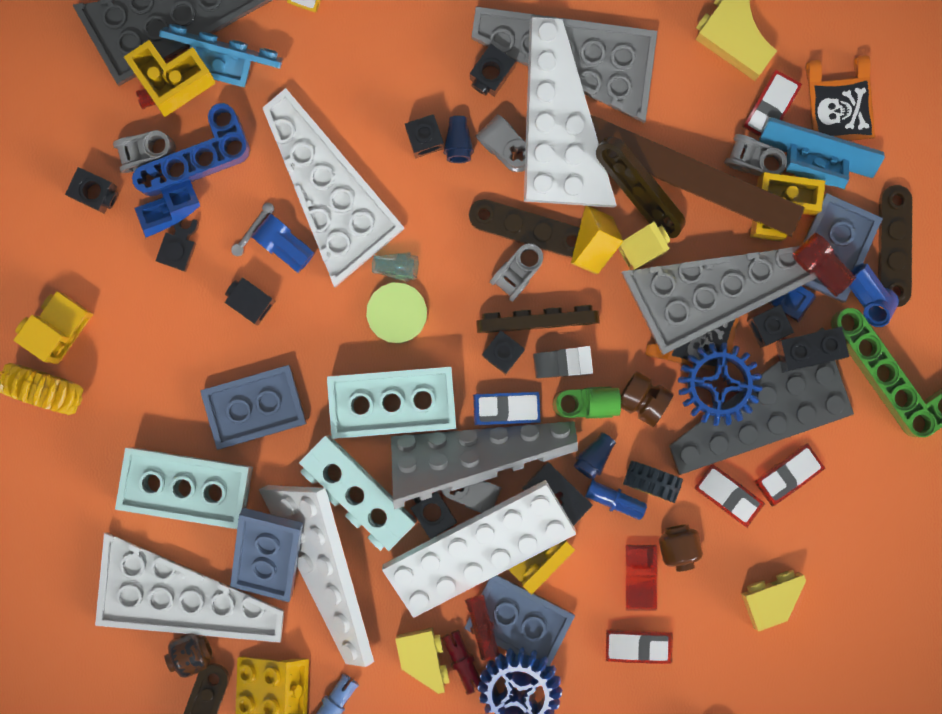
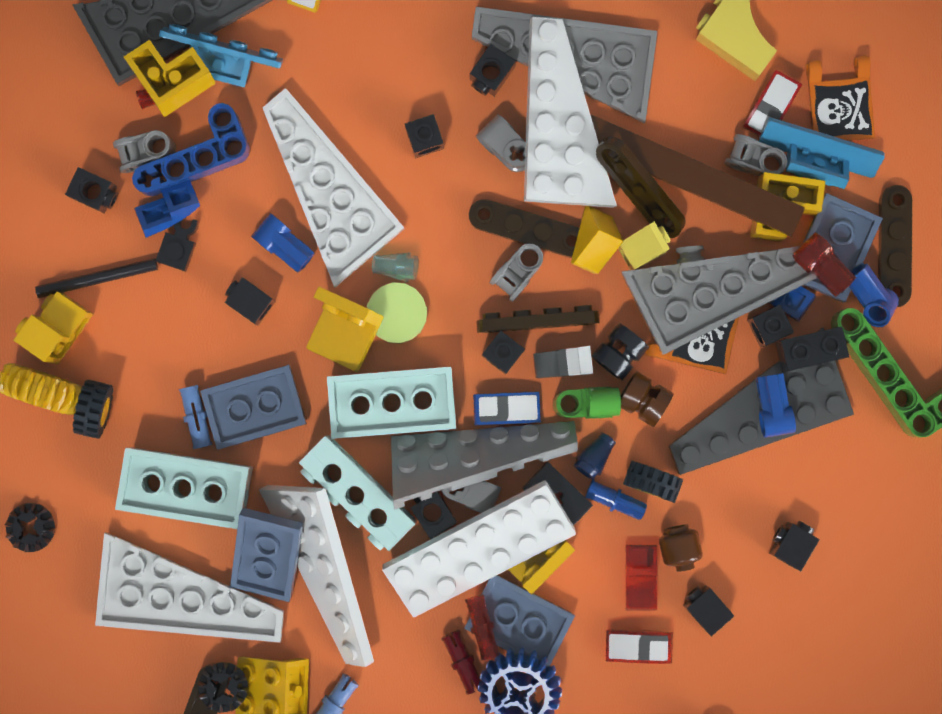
(43, 525): none -> black gear
(92, 409): none -> black wheel
(96, 278): none -> black bar
(188, 655): reddish brown head -> none
(199, 438): none -> medium blue pin
(220, 672): none -> black gear
(238, 249): light grey hinge -> none
(343, 330): none -> yellow bracket
(420, 658): light yellow slope -> none
(458, 141): dark blue cone -> none
(613, 360): none -> black wheel
(689, 254): none -> light grey bush
(707, 609): none -> black brick
(729, 495): slope -> none
(746, 387): blue gear -> none
(775, 414): none -> blue piece
(775, 601): light yellow slope -> none
(789, 475): slope -> none
(794, 544): none -> black brick

